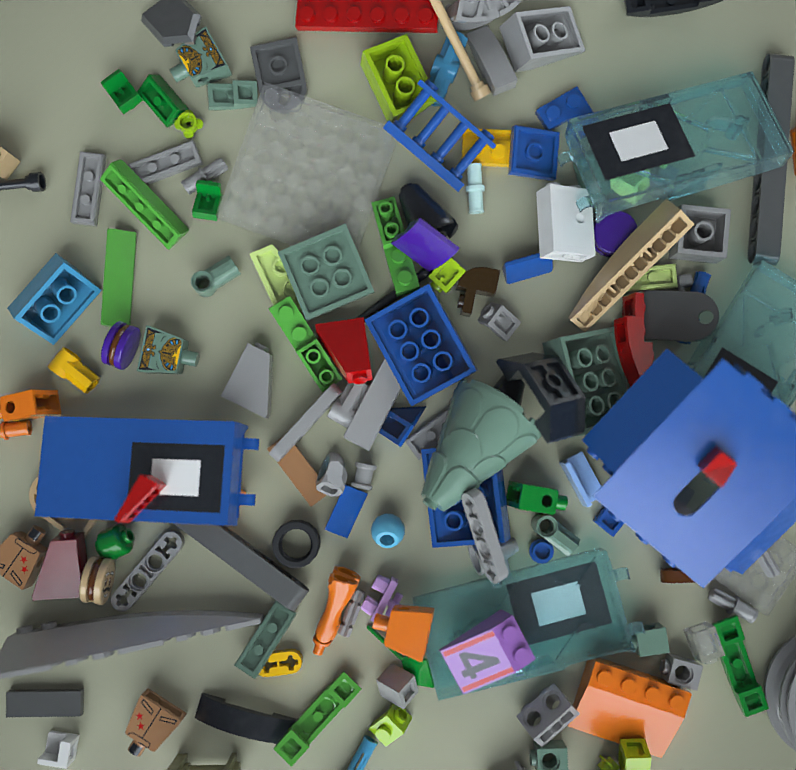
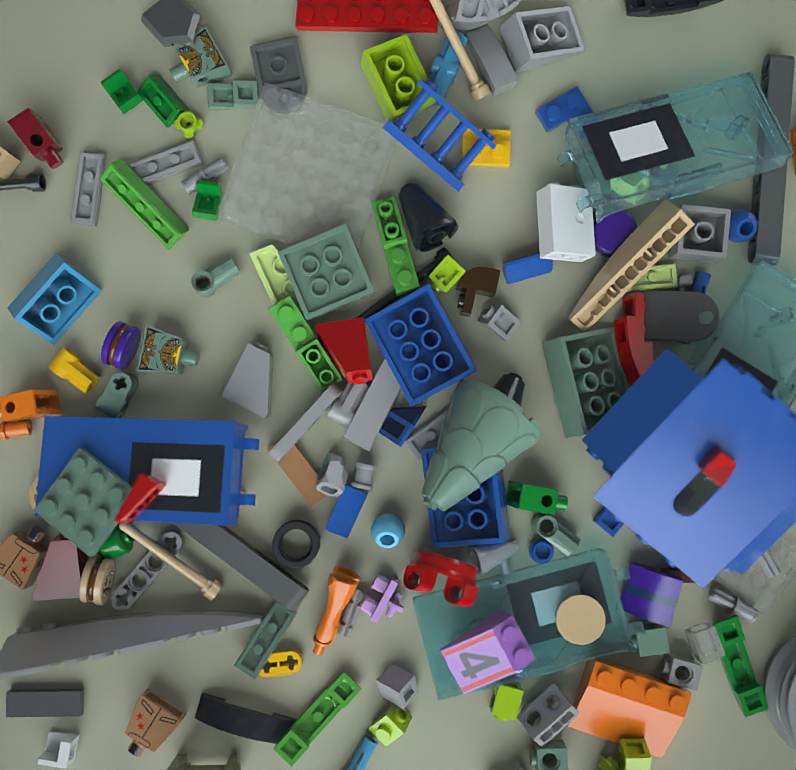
(37, 137): none -> dark red torso
(84, 502): none -> sand green plate
(115, 398): none -> sand green piece
(118, 277): bright green slope -> none
(208, 586): none -> tan piece
(406, 629): orange torso -> none
(419, 669): green piece -> none
(425, 245): dark purple slope -> none
(460, 575): none -> red piece
(475, 188): light aqua pin -> none
(484, 535): light grey beam -> none
(506, 701): none -> lime brick
(533, 153): blue tile -> none
(554, 391): black slope -> none
(580, 619): none -> tan tile
(581, 477): light blue panel -> none
(651, 594): none -> dark purple slope
(742, 225): none -> blue piece

